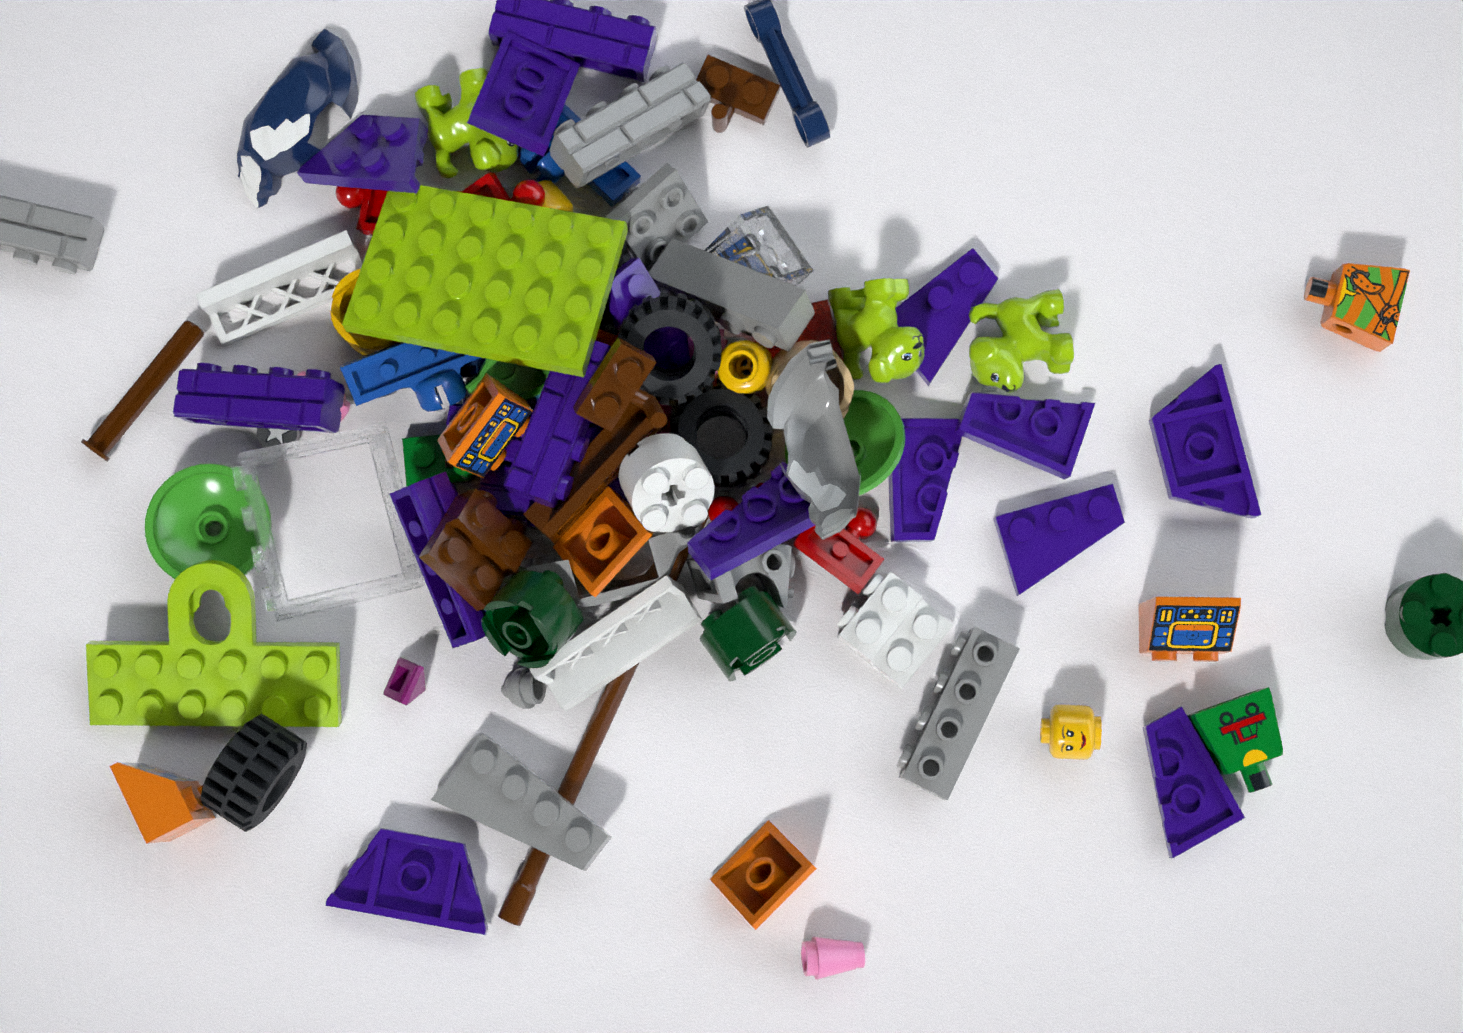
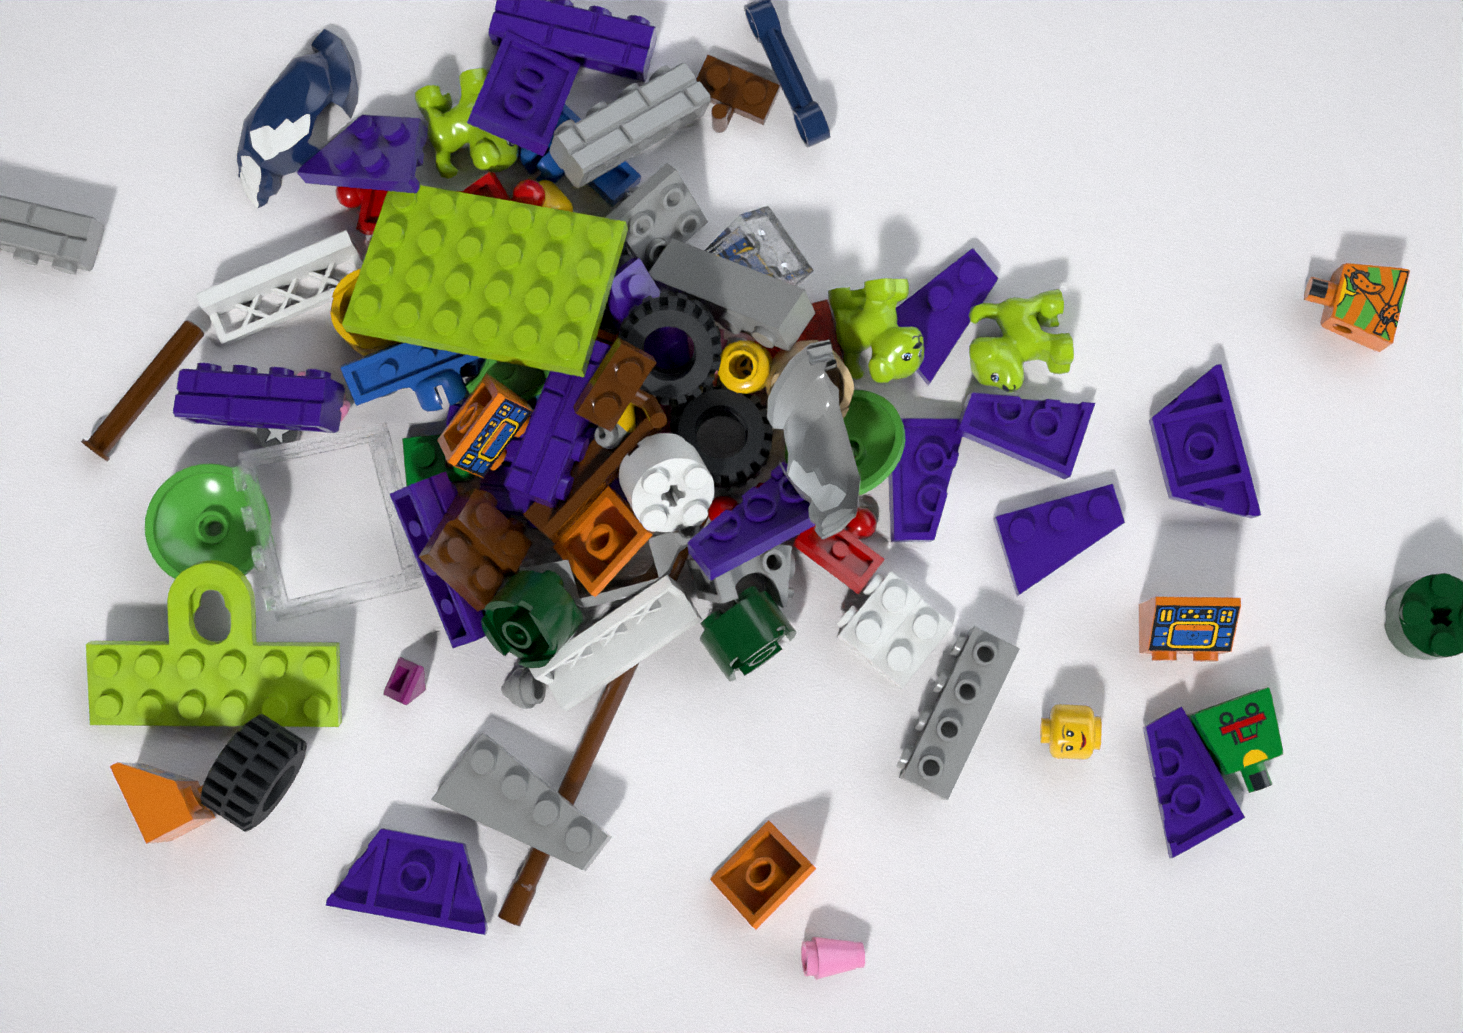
(620, 432): none -> light grey arm

